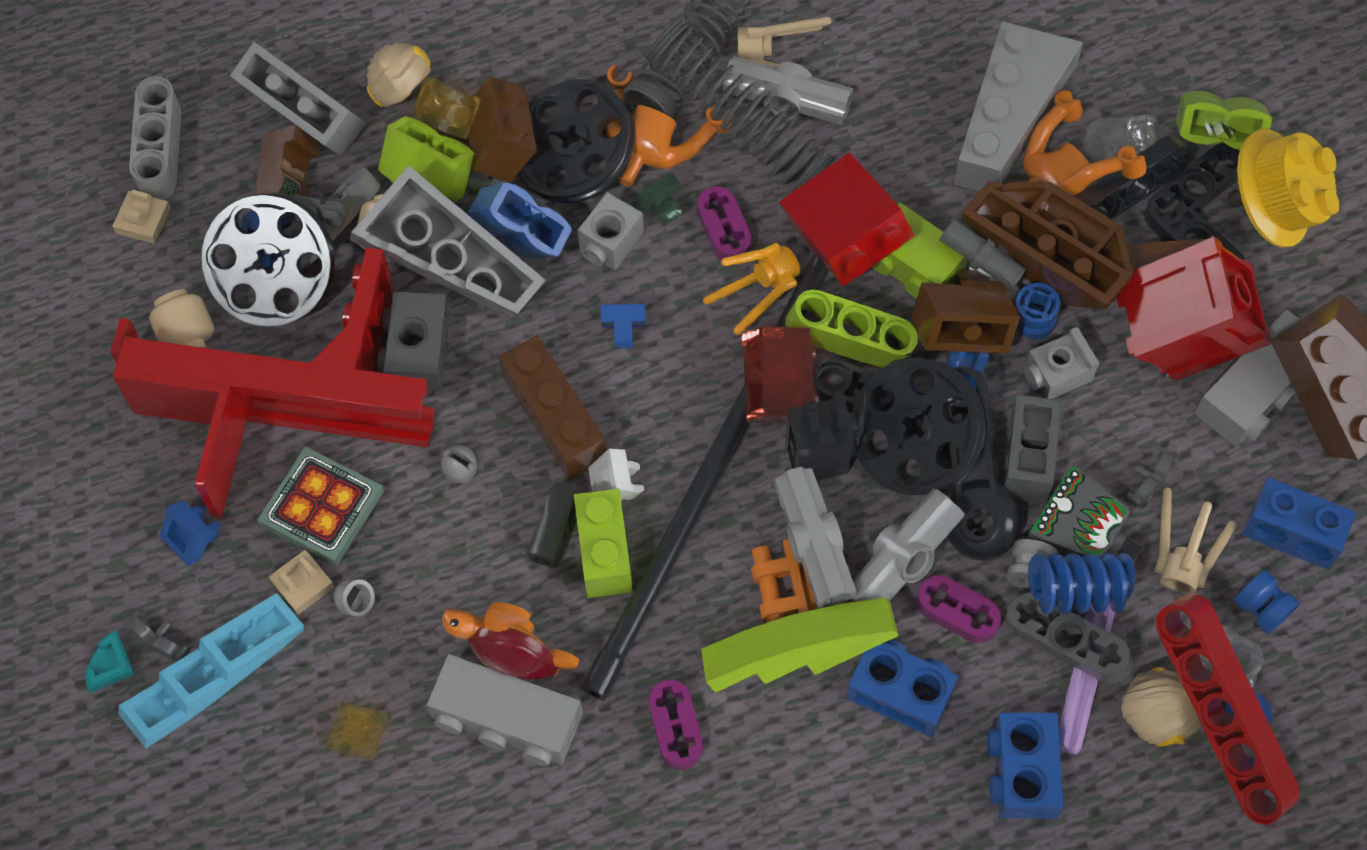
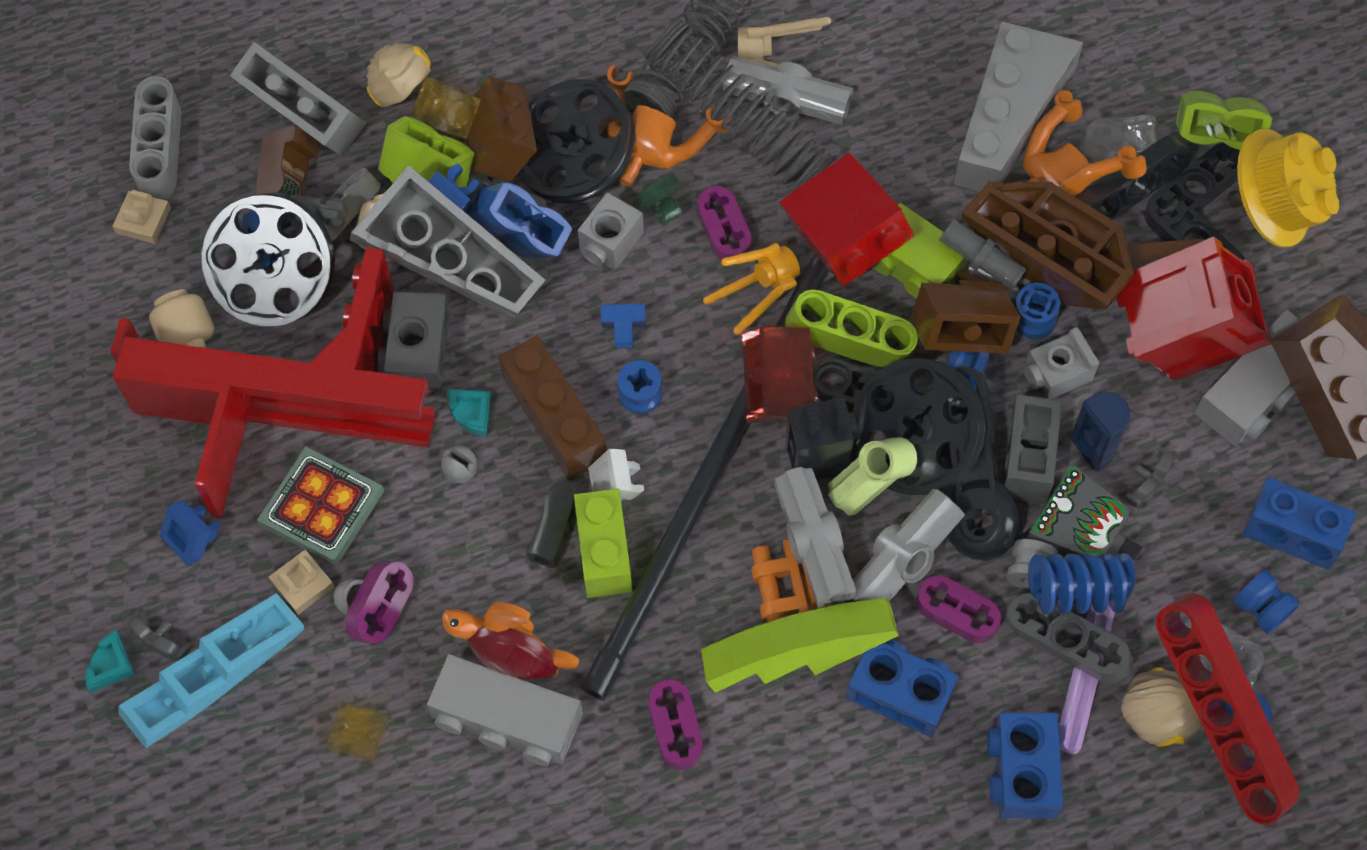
(378, 601): none -> magenta beam
(458, 195): none -> blue tile
(471, 409): none -> teal tile
(647, 394): none -> blue wheel
(870, 473): none -> yellowish green piece
(1100, 428): none -> dark blue brick
(1183, 568): tan plant -> none

